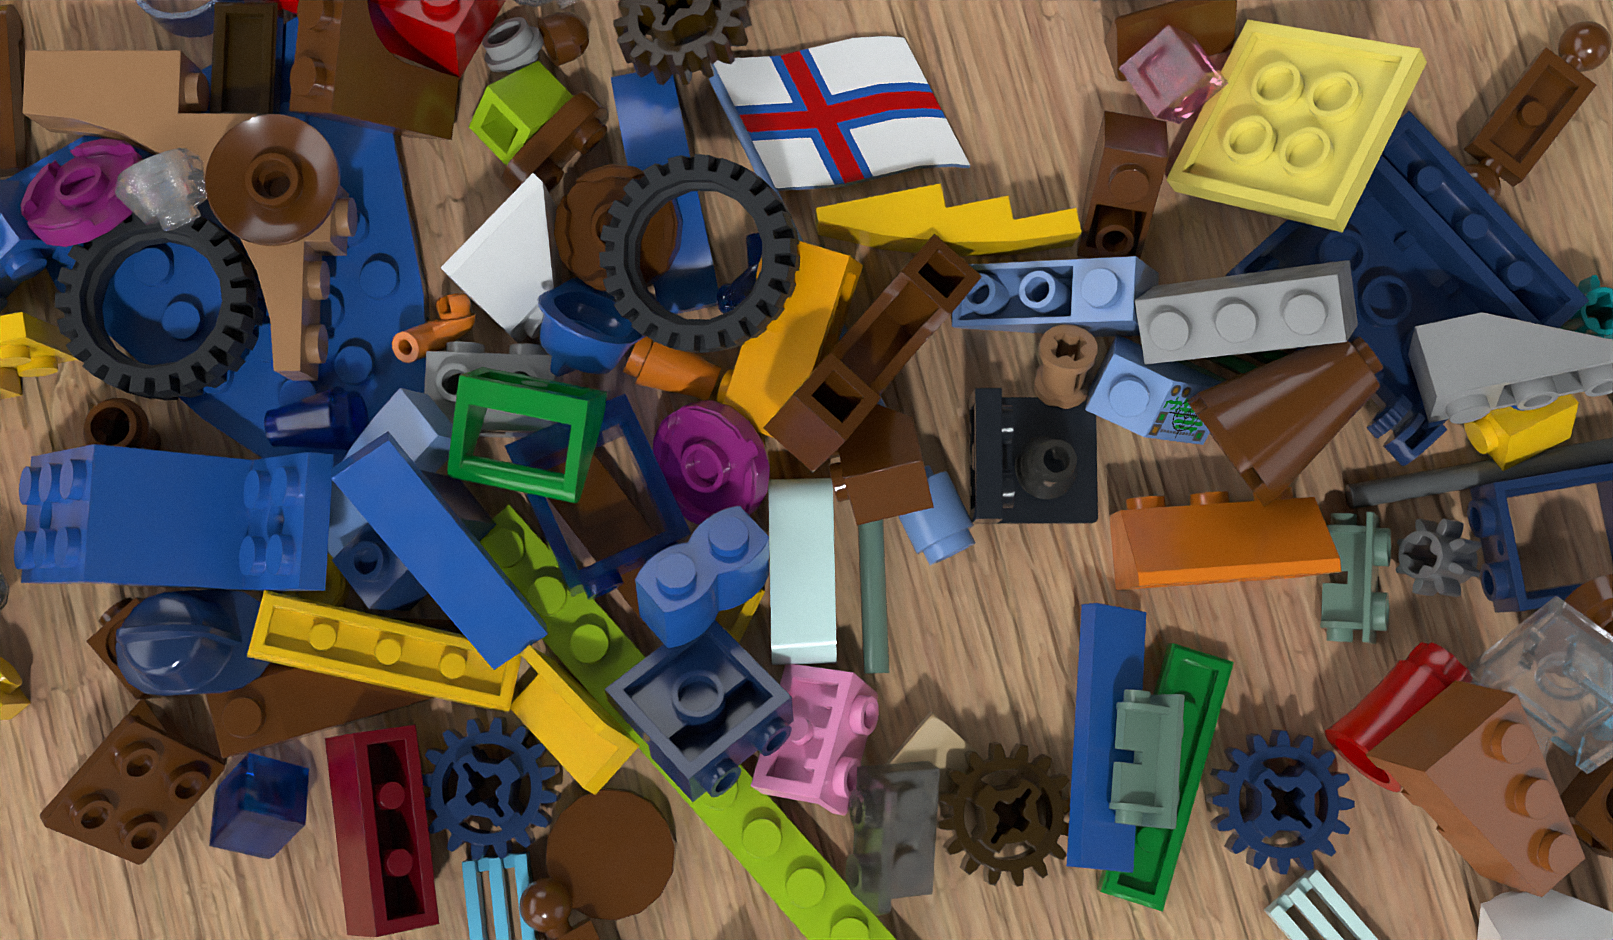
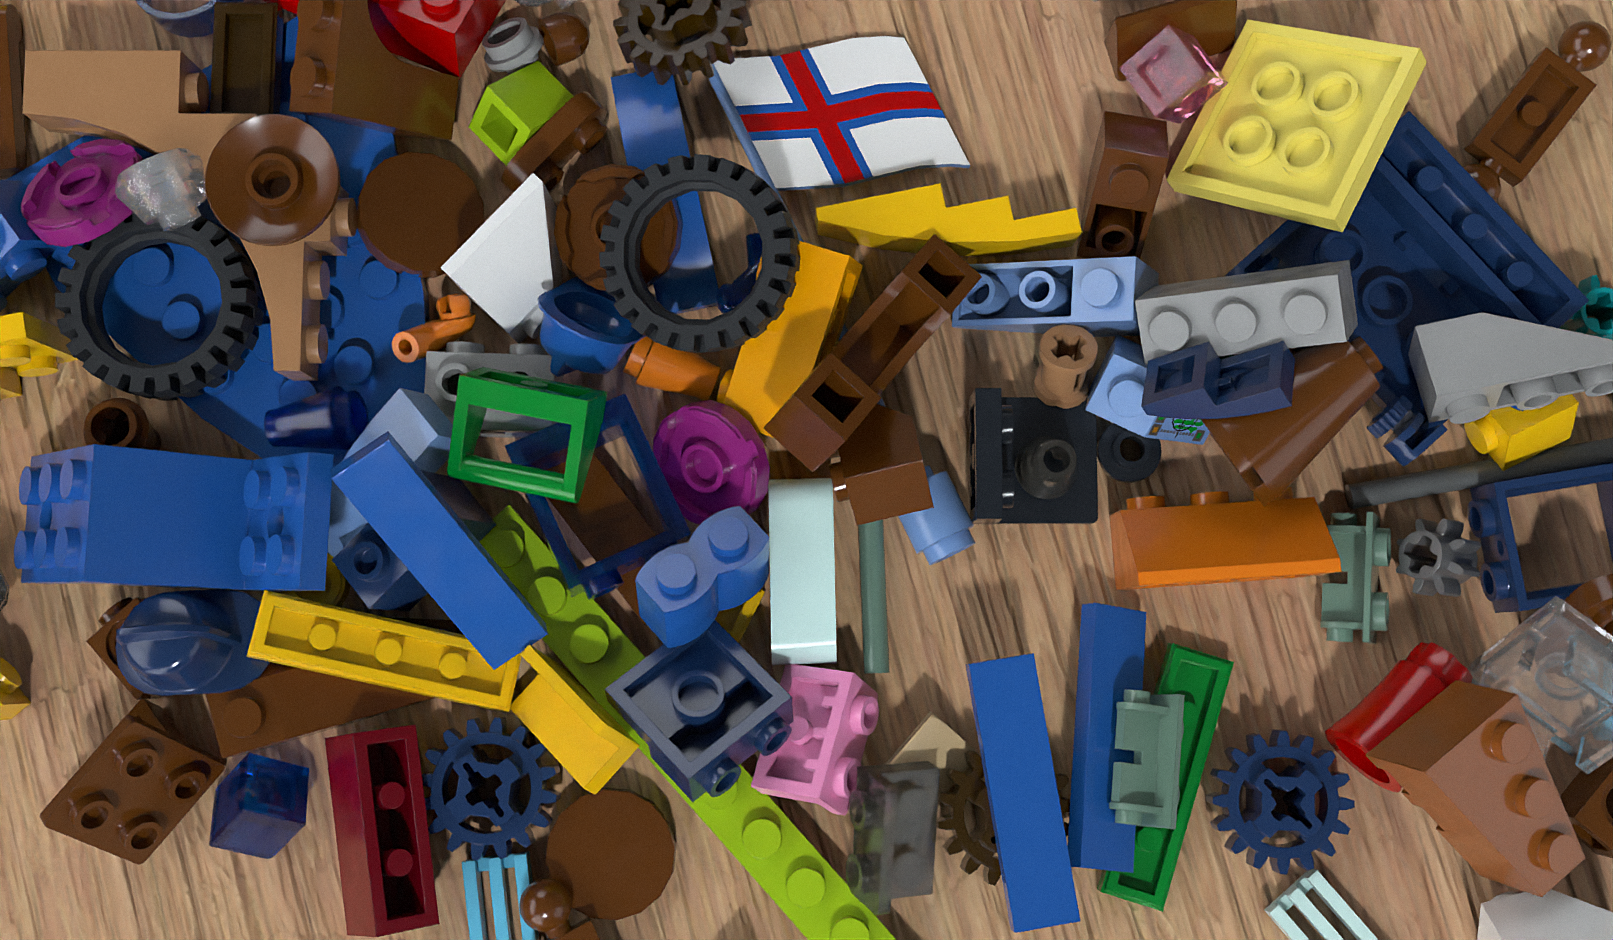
(417, 212): none -> reddish brown tile
(1022, 793): none -> blue tile
(1116, 466): none -> black plate
(1202, 386): none -> dark blue slope

